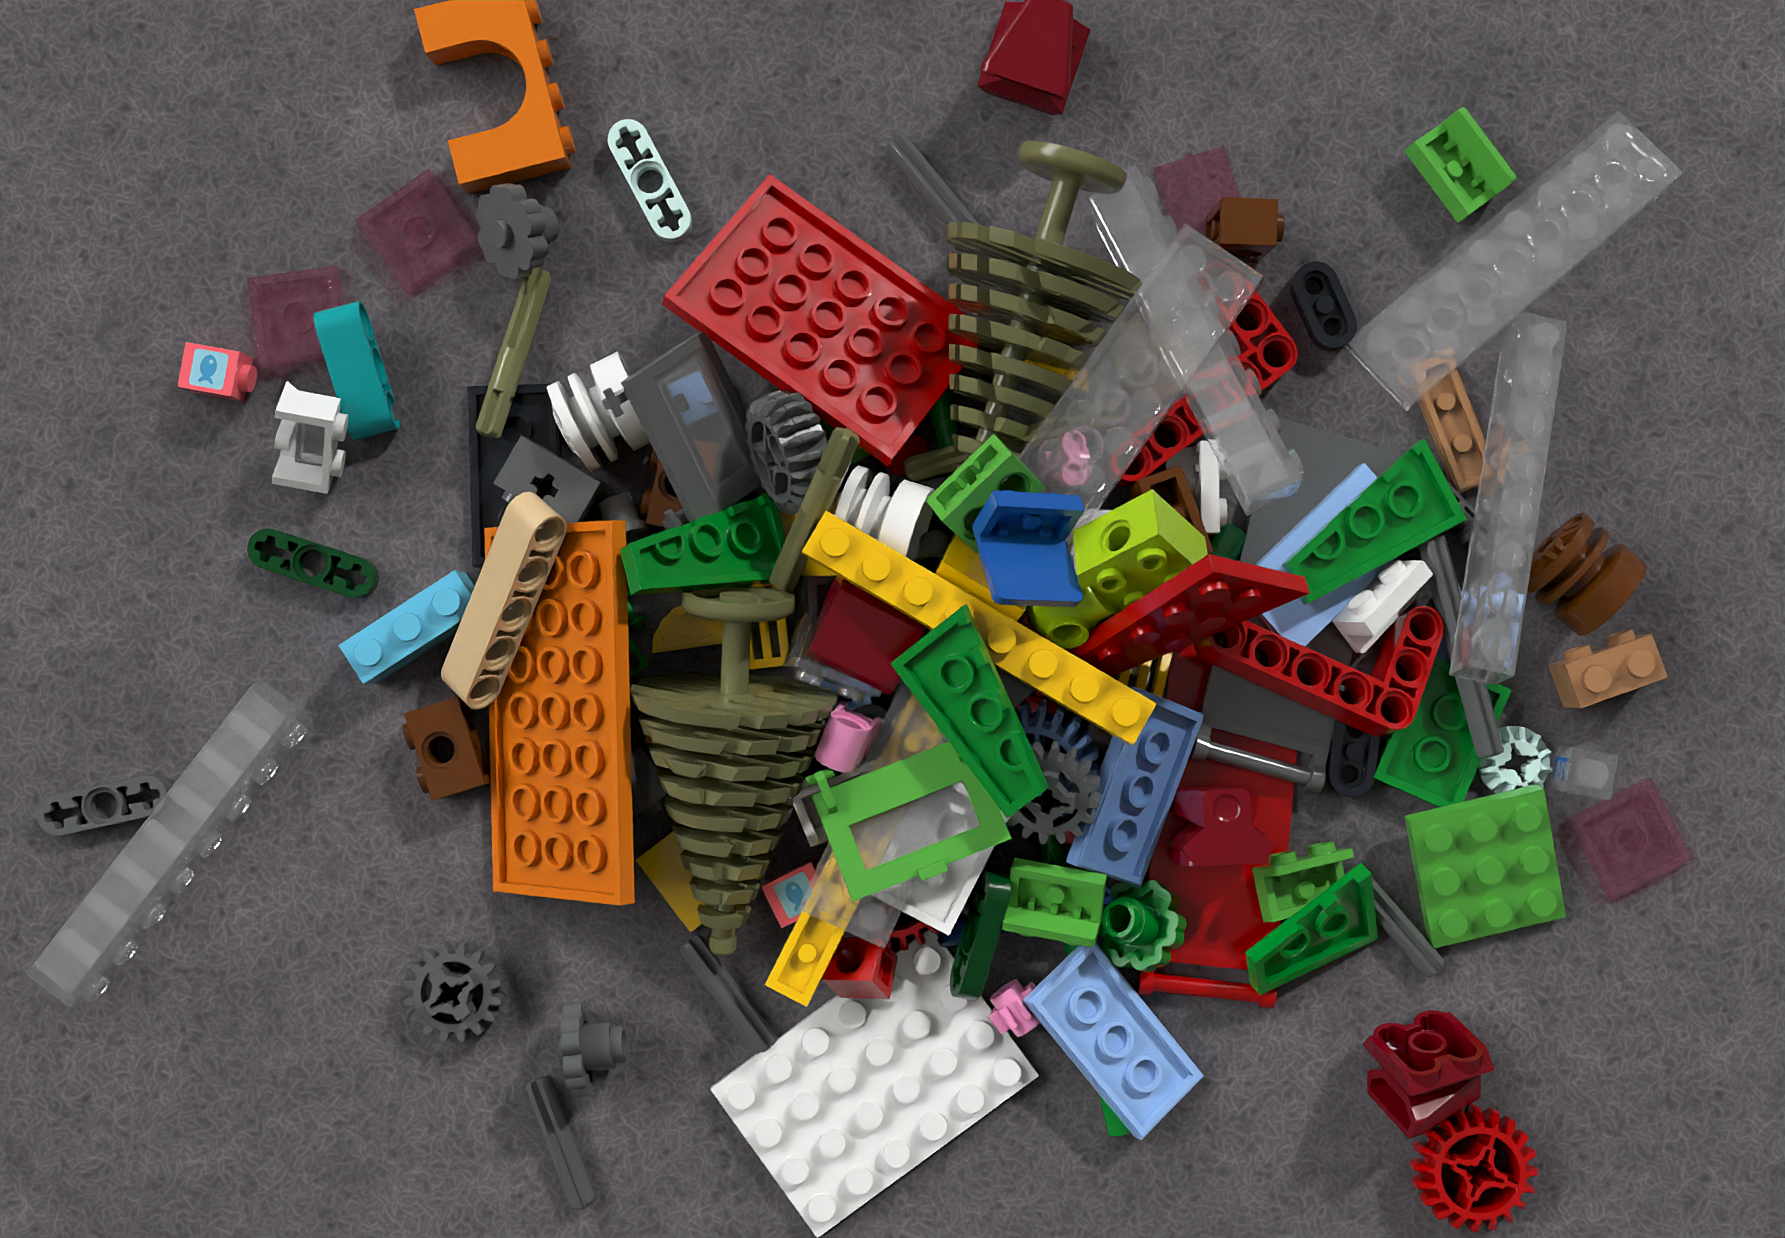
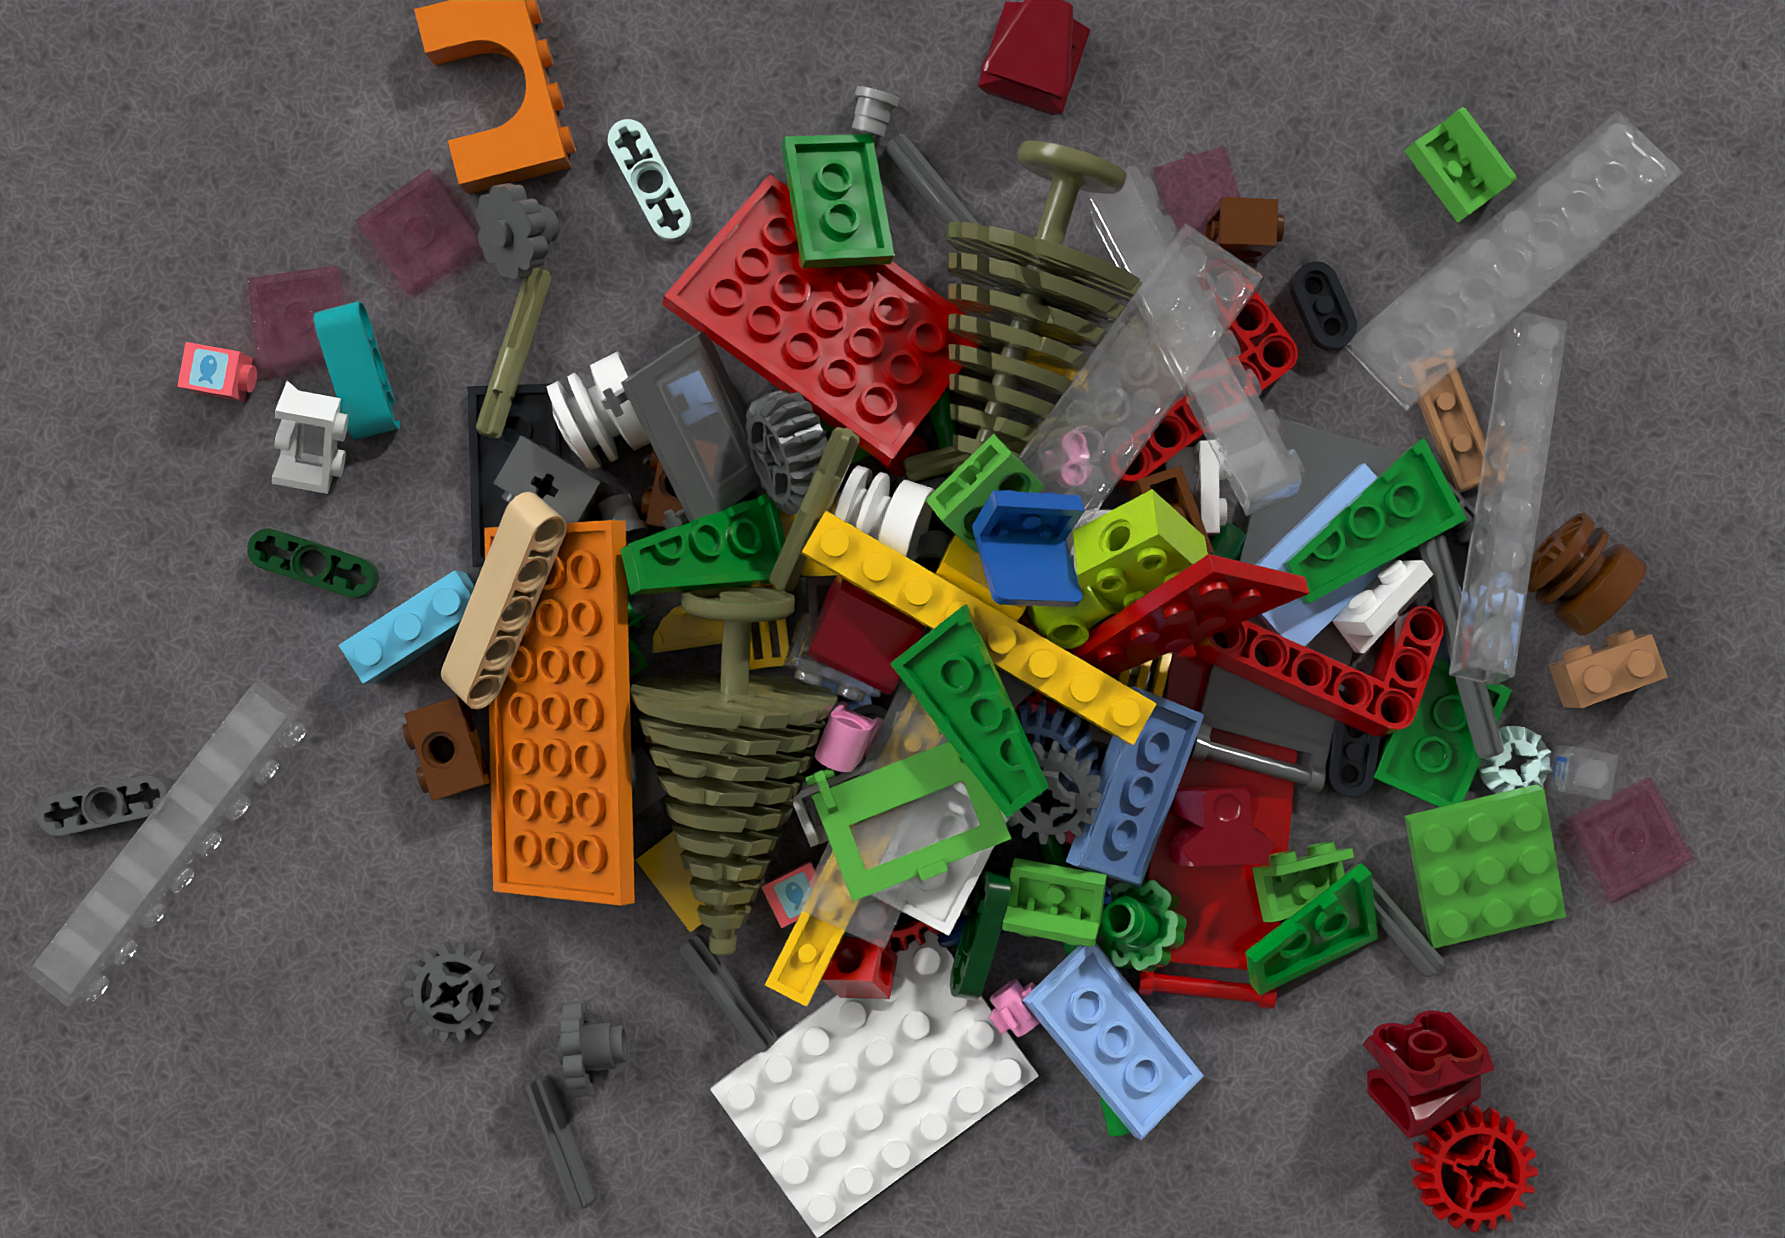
(837, 200): none -> green plate
(873, 110): none -> light grey piece

